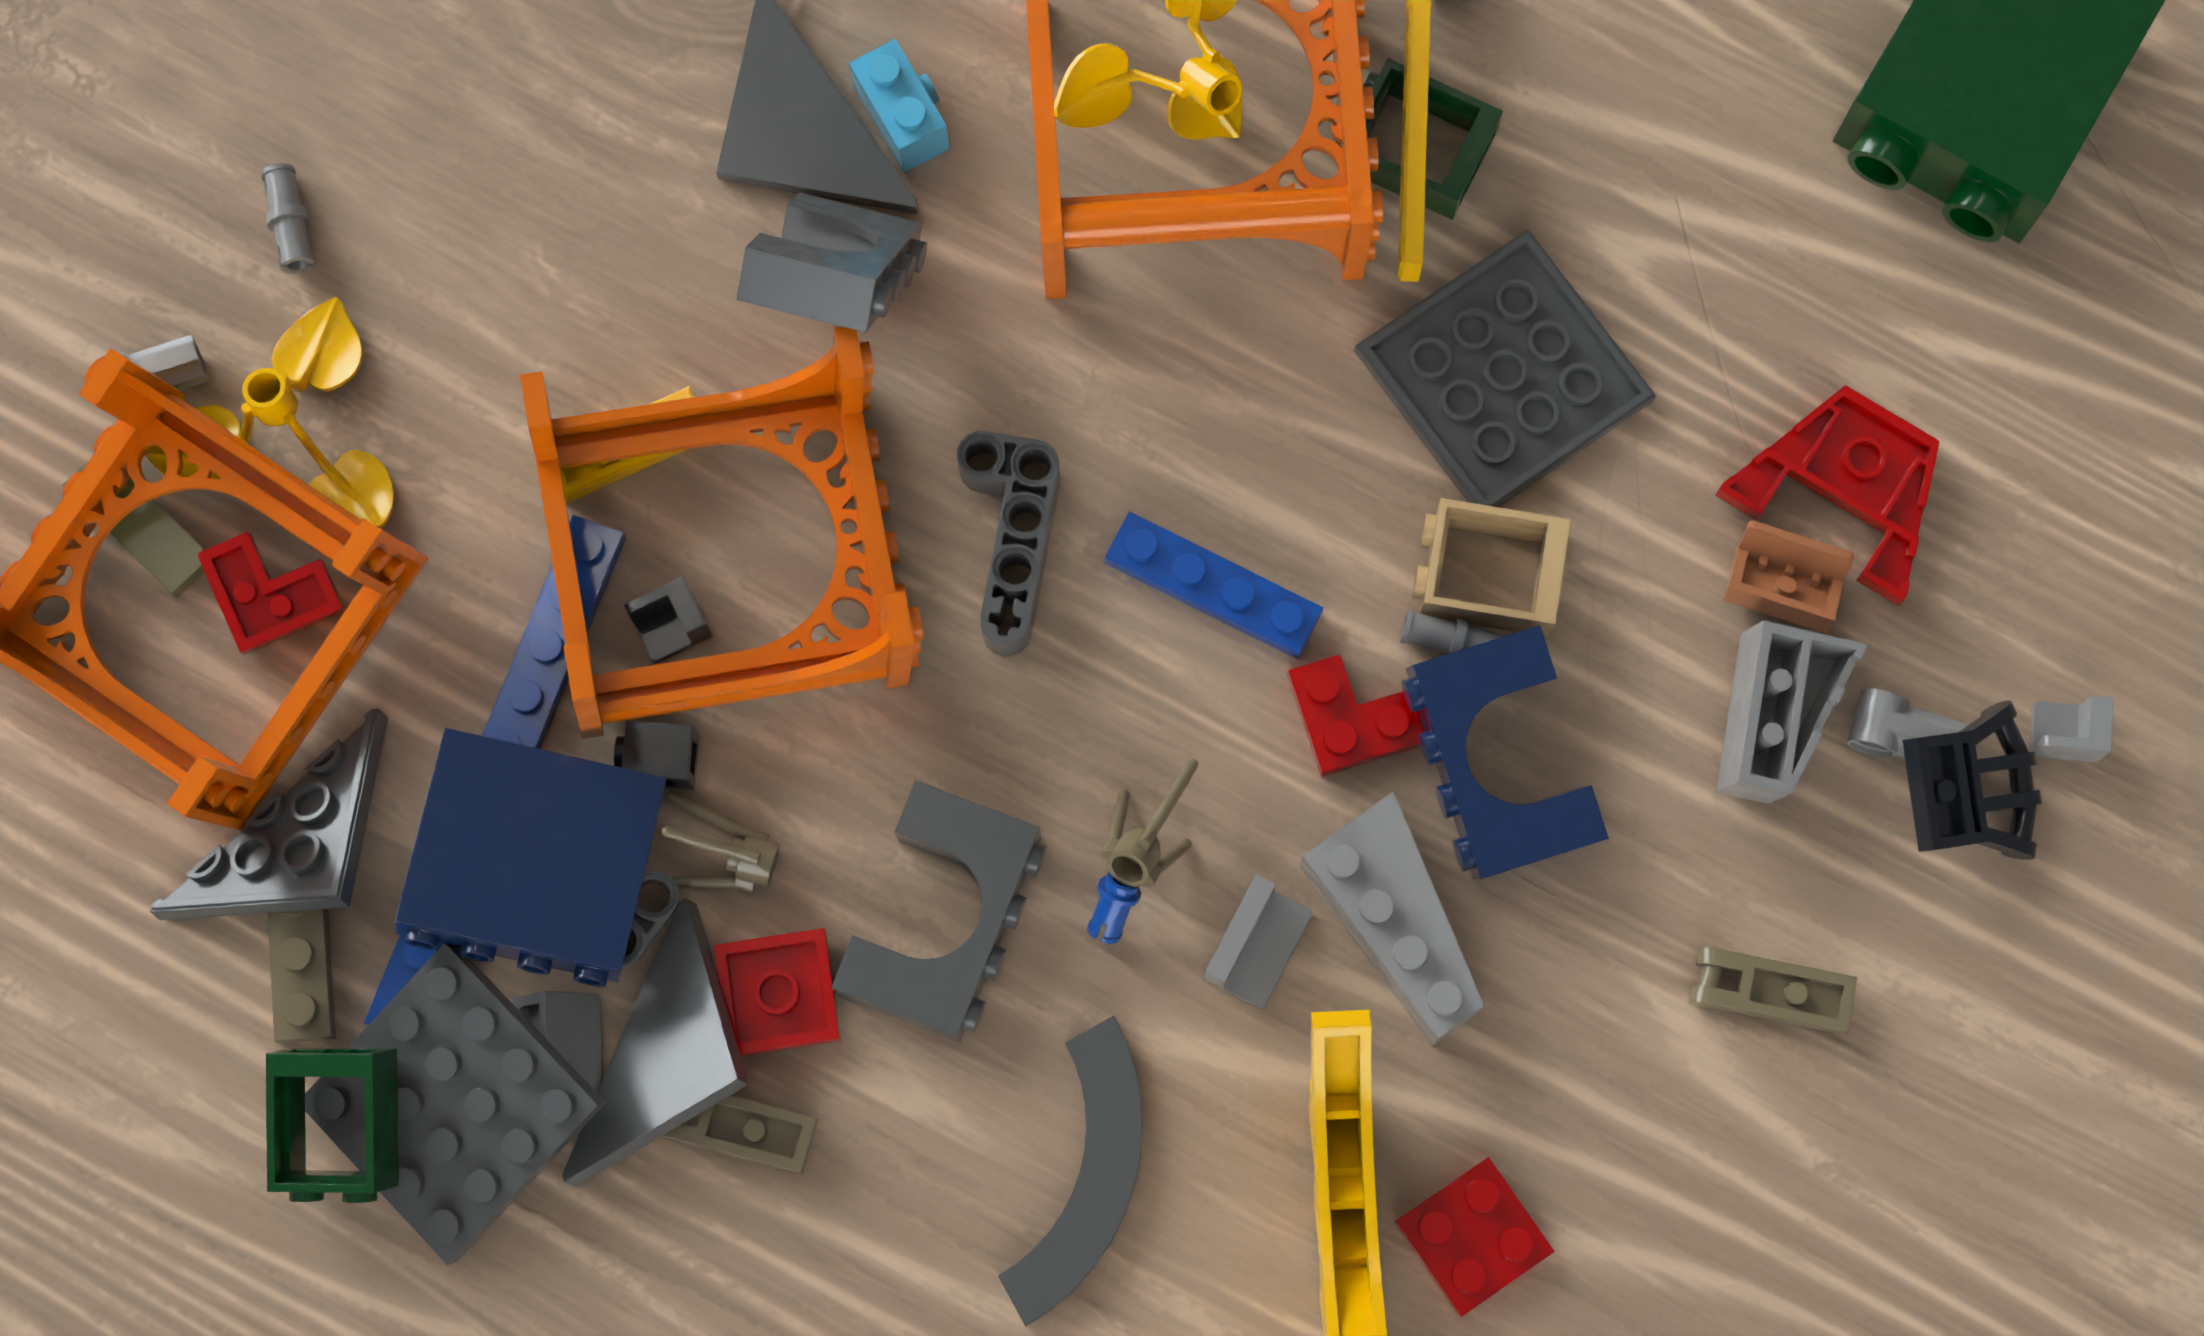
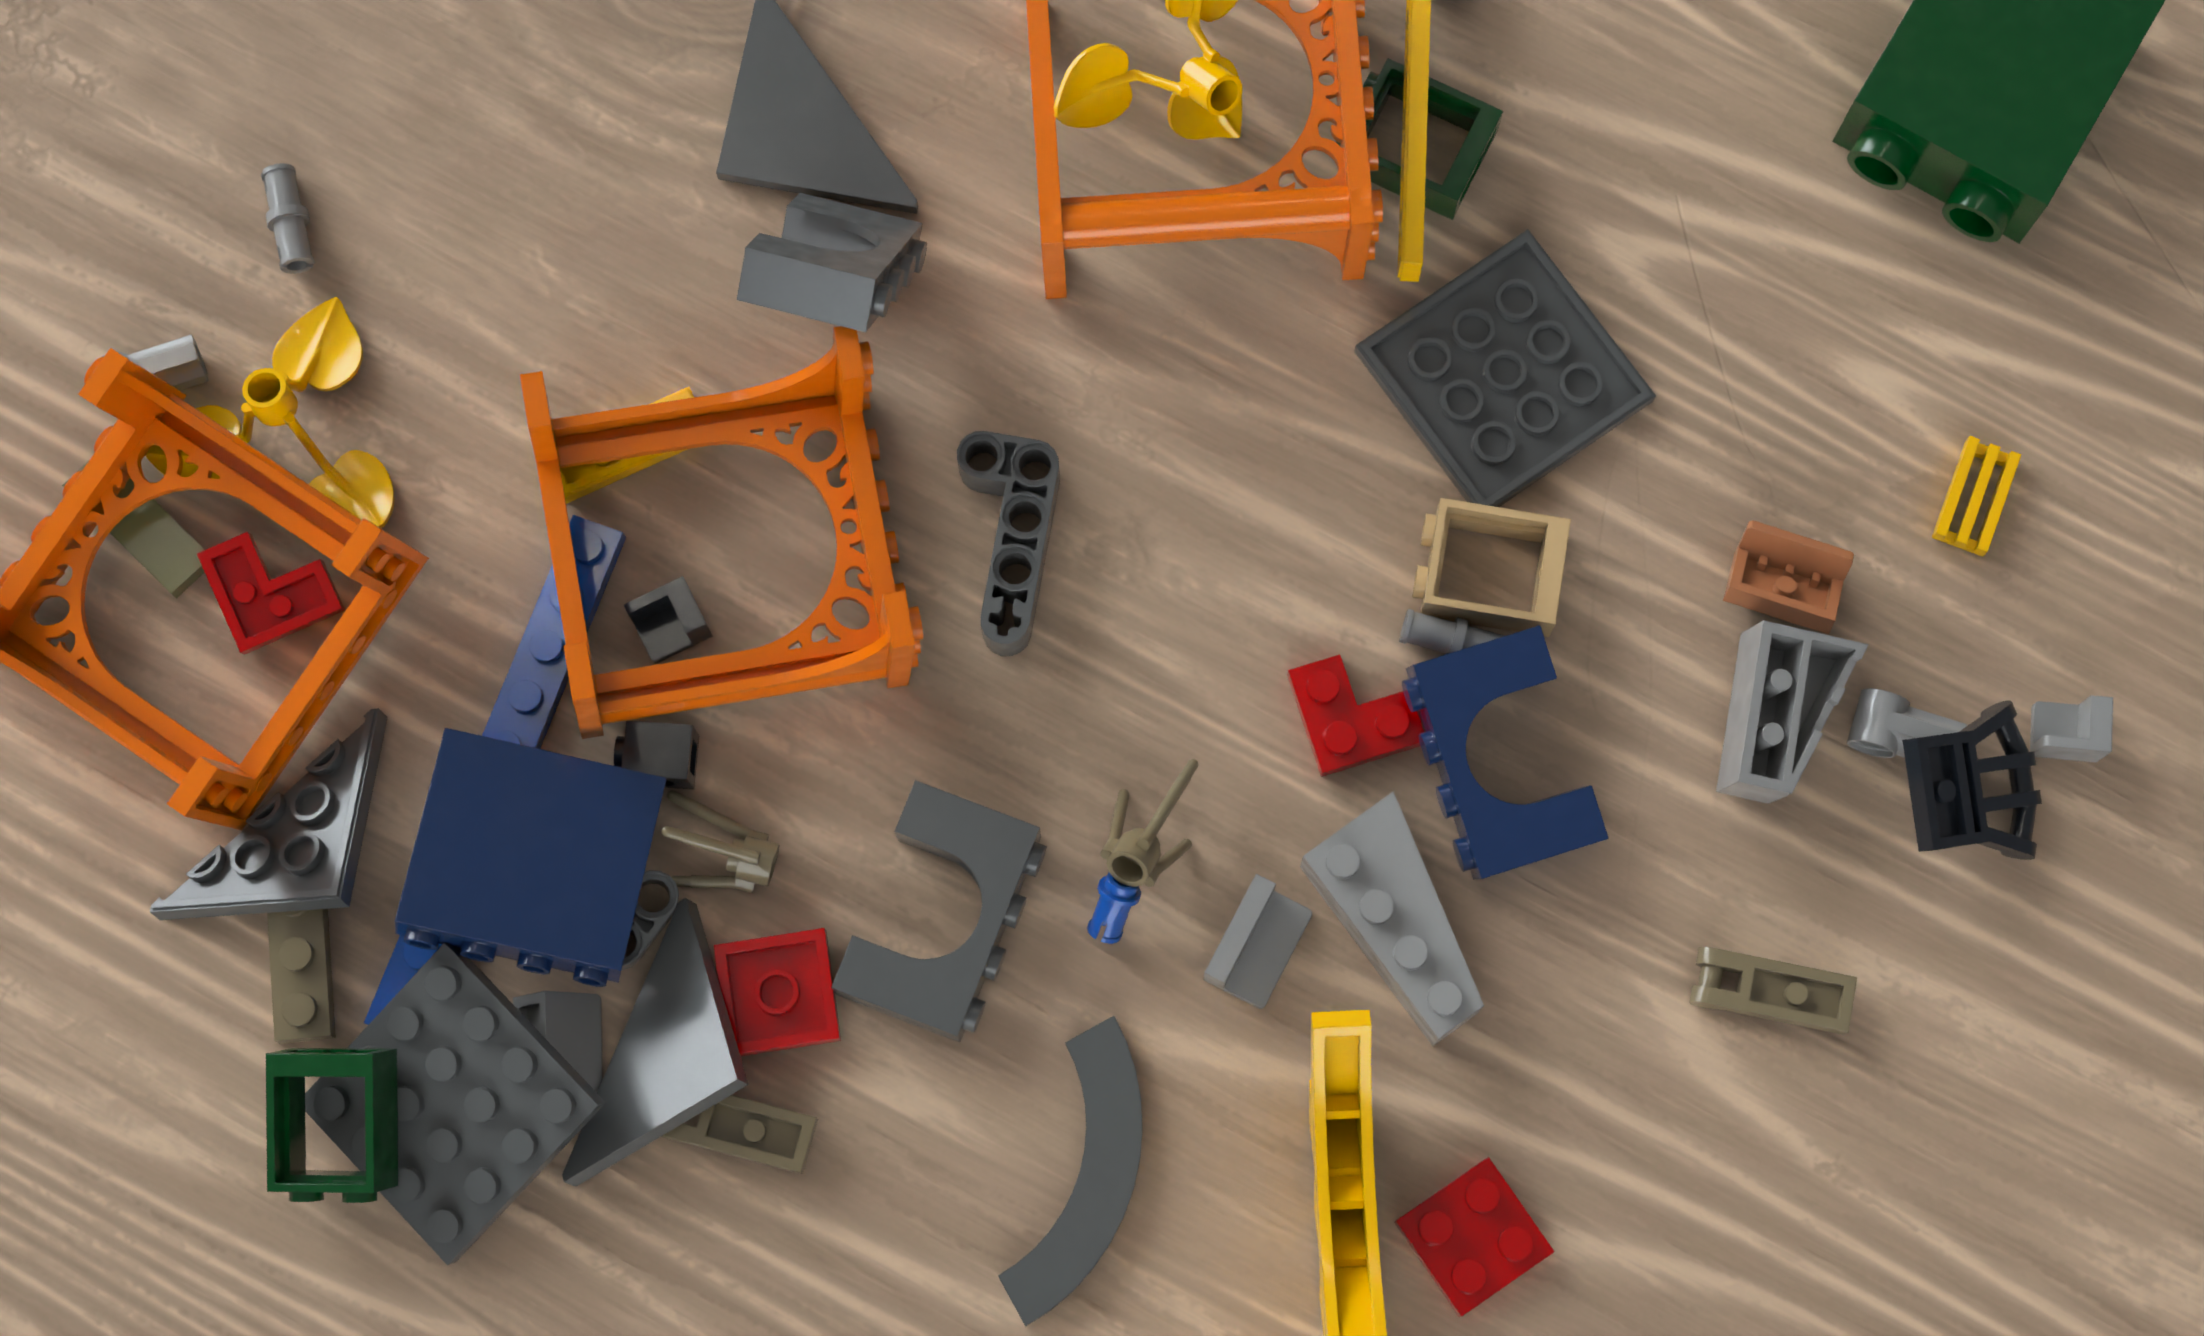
(900, 105): medium azure brick -> none
(1213, 585): blue plate -> none
(1860, 462): red wing -> none
(1991, 455): none -> yellow tile

